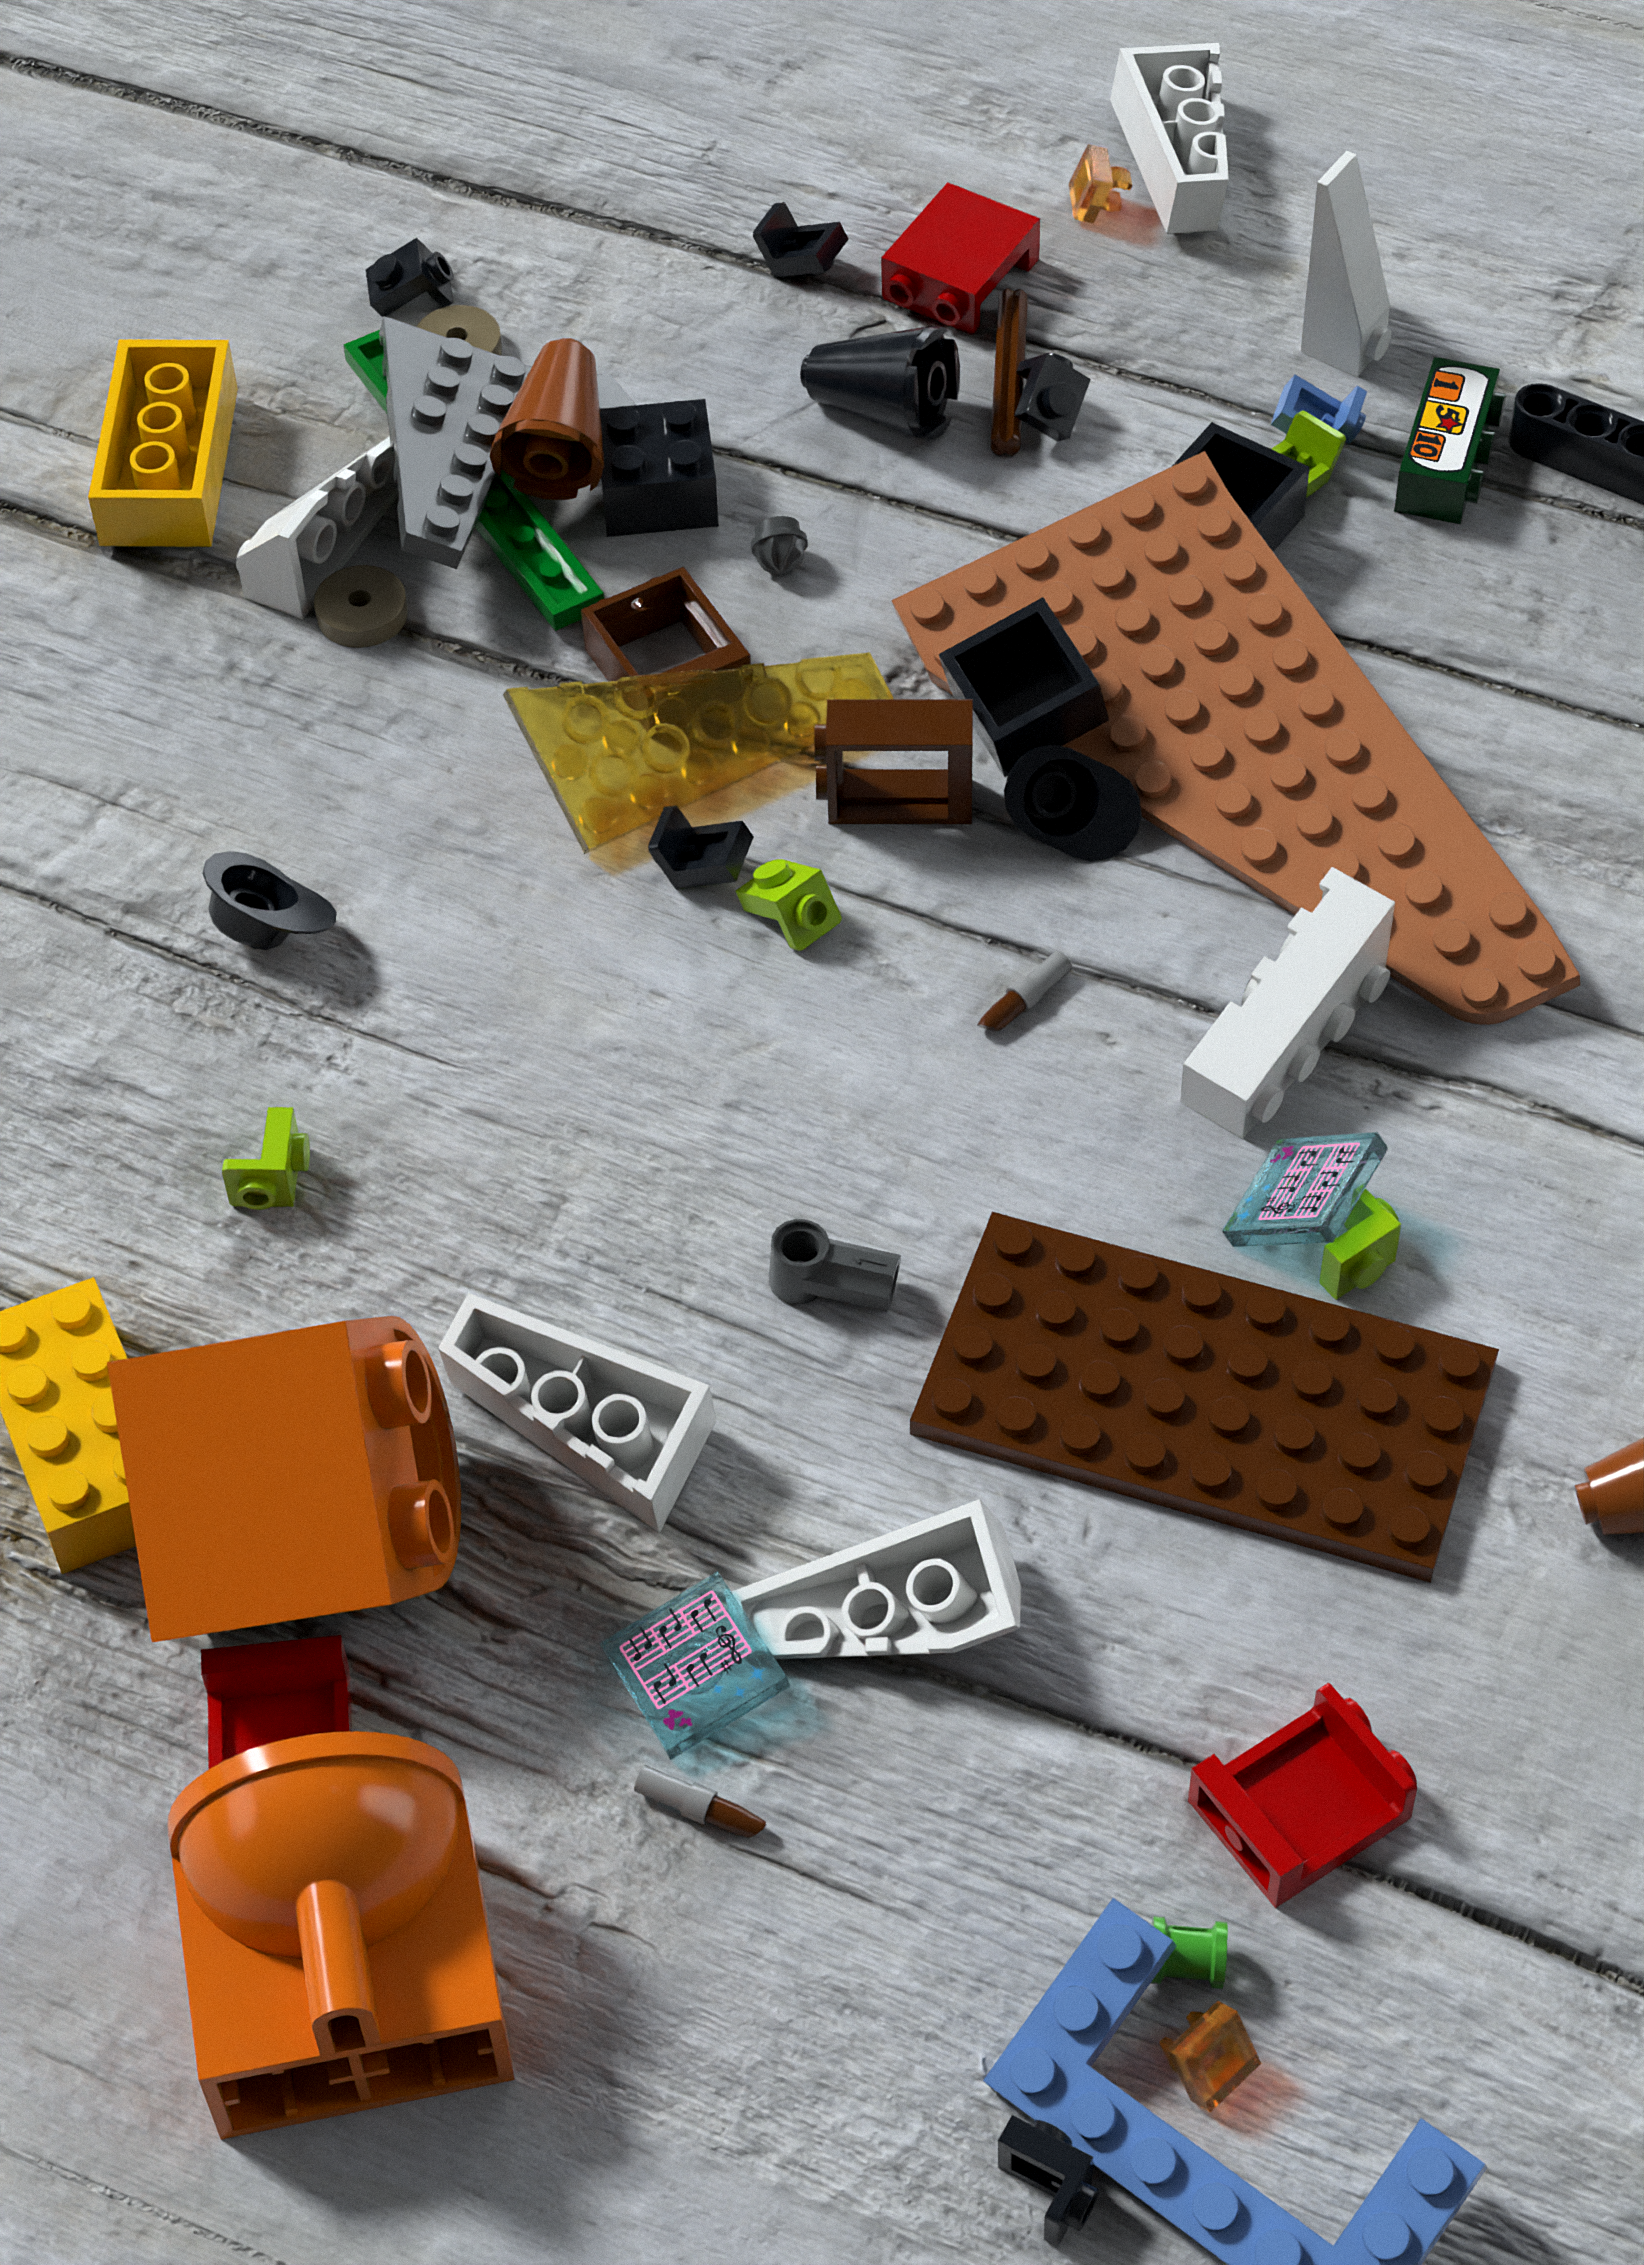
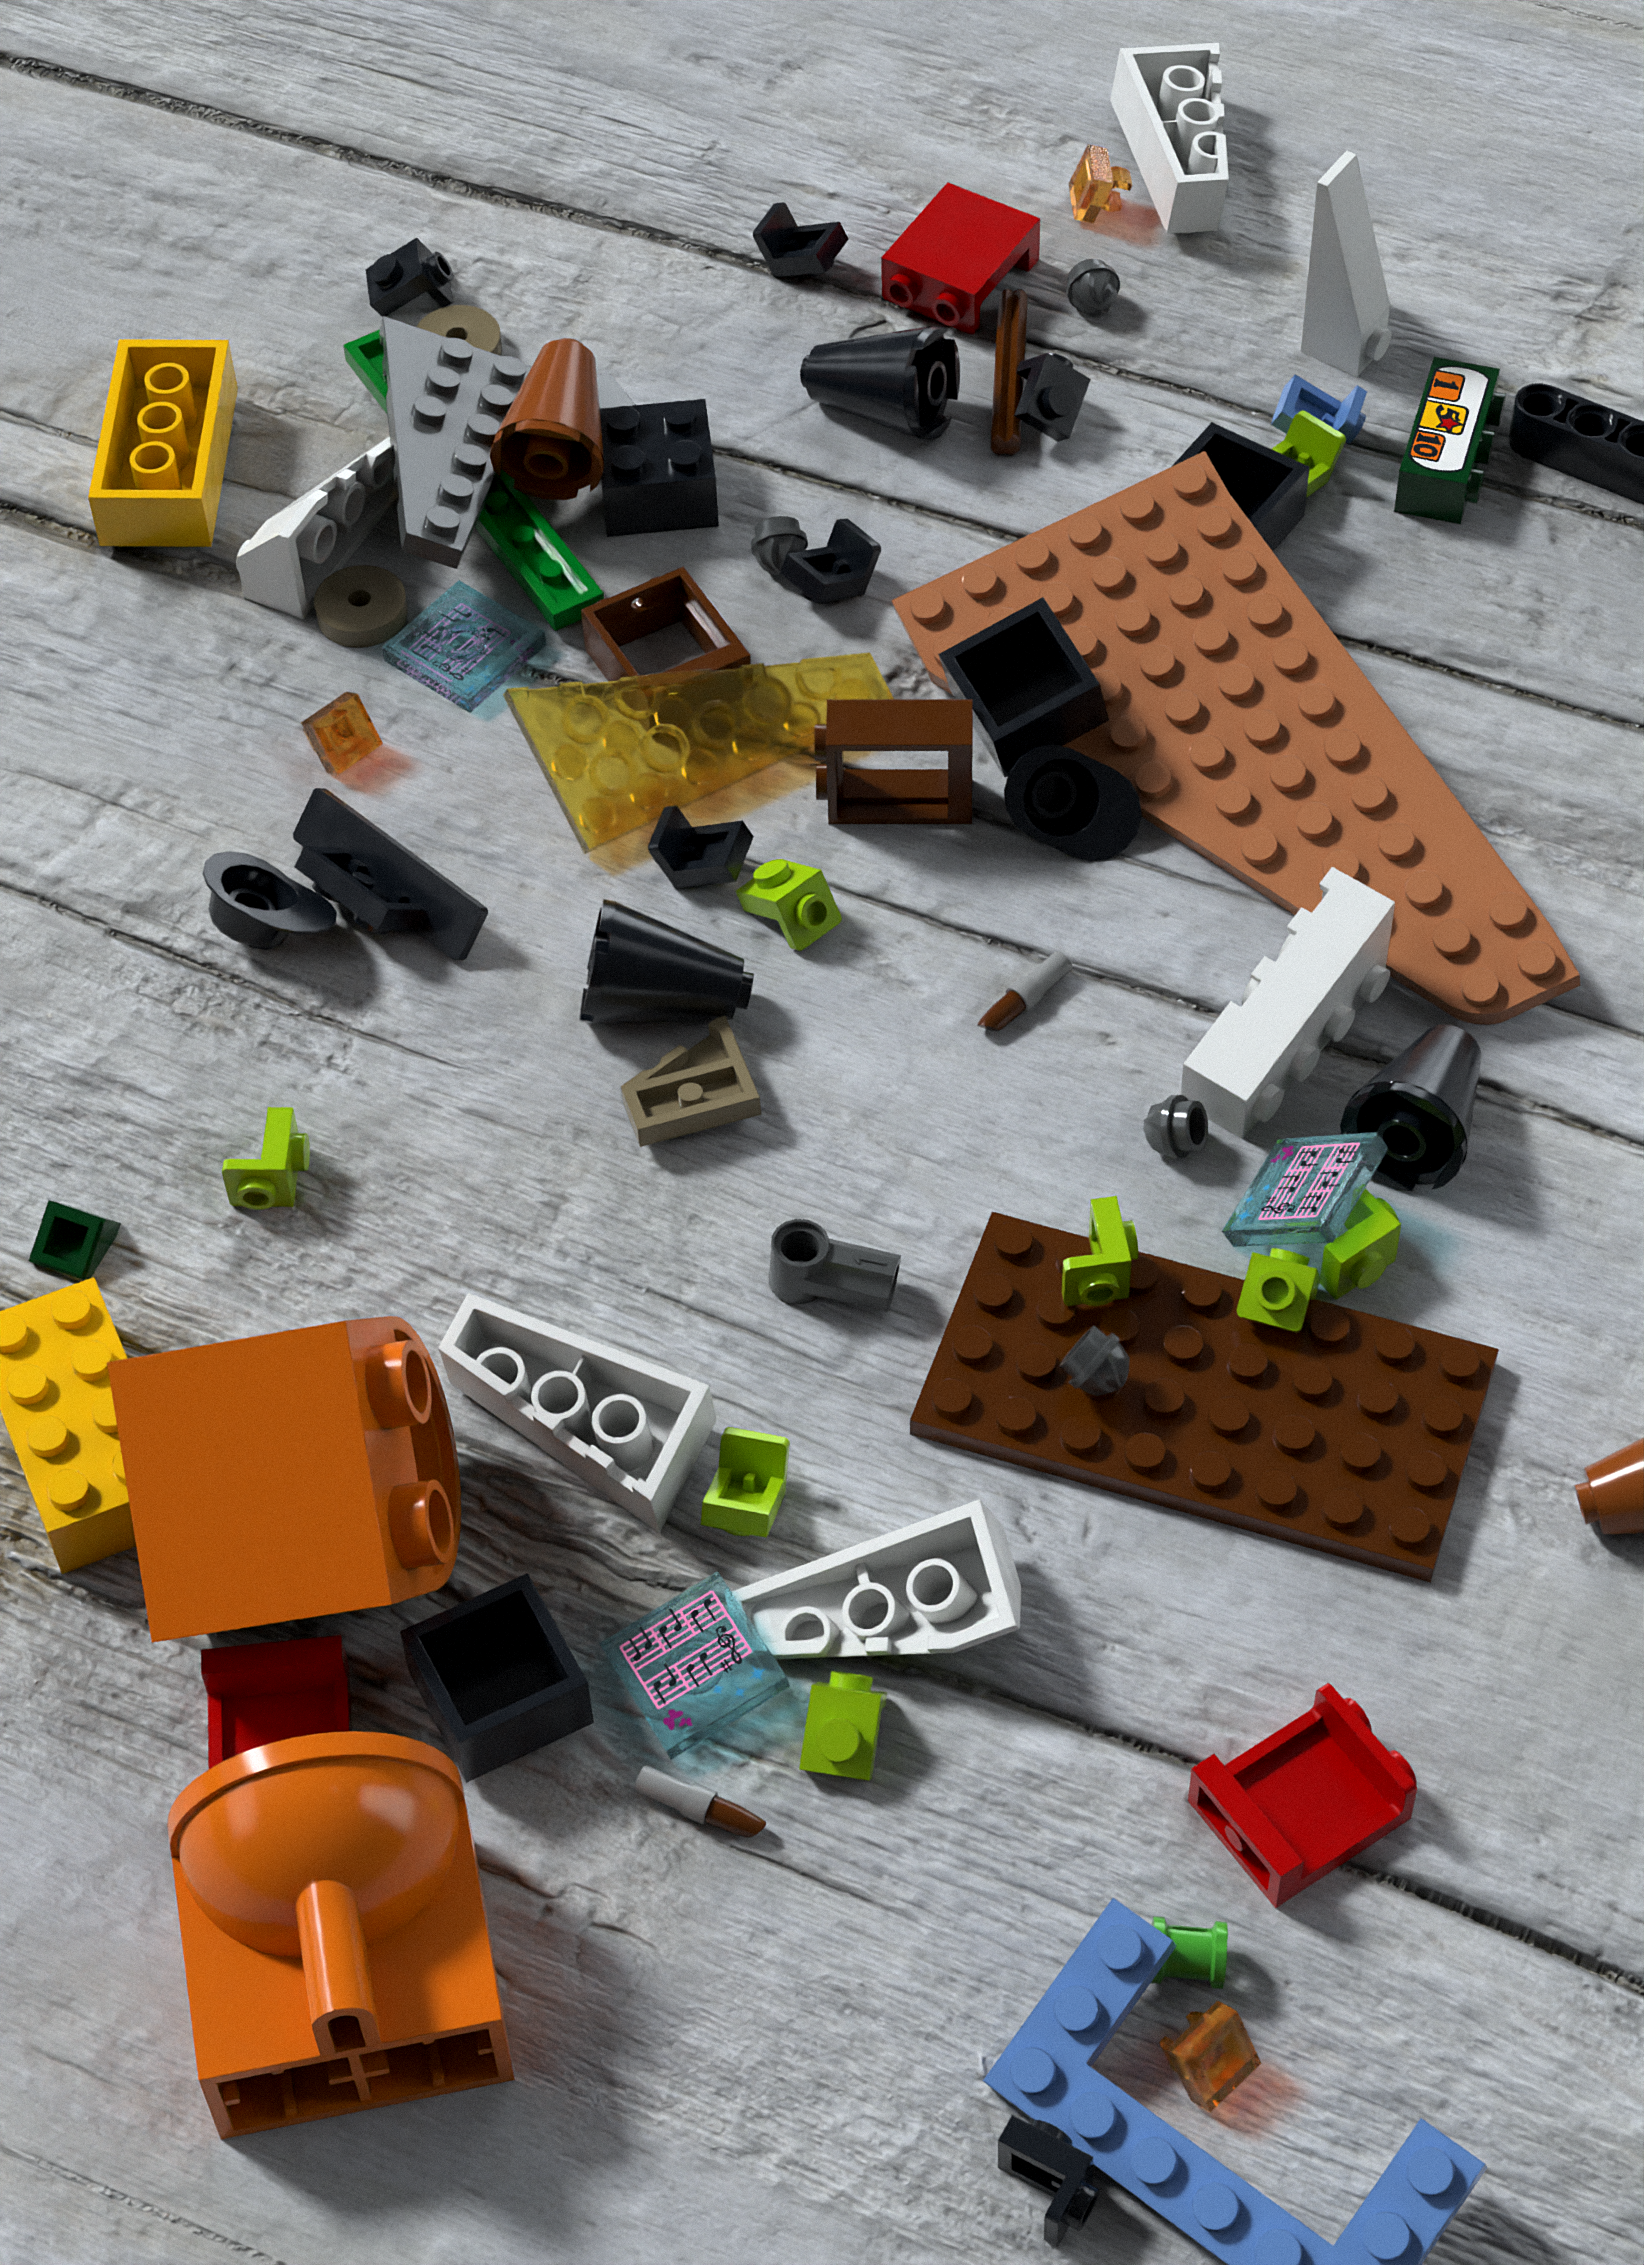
(72, 1240): none -> dark green slope
(341, 733): none -> clear orange tile
(381, 878): none -> black bracket
(464, 646): none -> clear light blue tile
(497, 1677): none -> black piece
(658, 973): none -> black cone
(692, 1089): none -> dark tan wing
(747, 1483): none -> lime bracket
(835, 570): none -> black bracket
(842, 1726): none -> lime bracket
(1092, 286): none -> dark grey plate
(1097, 1363): none -> dark grey plate
(1107, 1272): none -> lime bracket
(1176, 1127): none -> dark grey plate
(1278, 1289): none -> lime bracket
(1421, 1109): none -> black cone

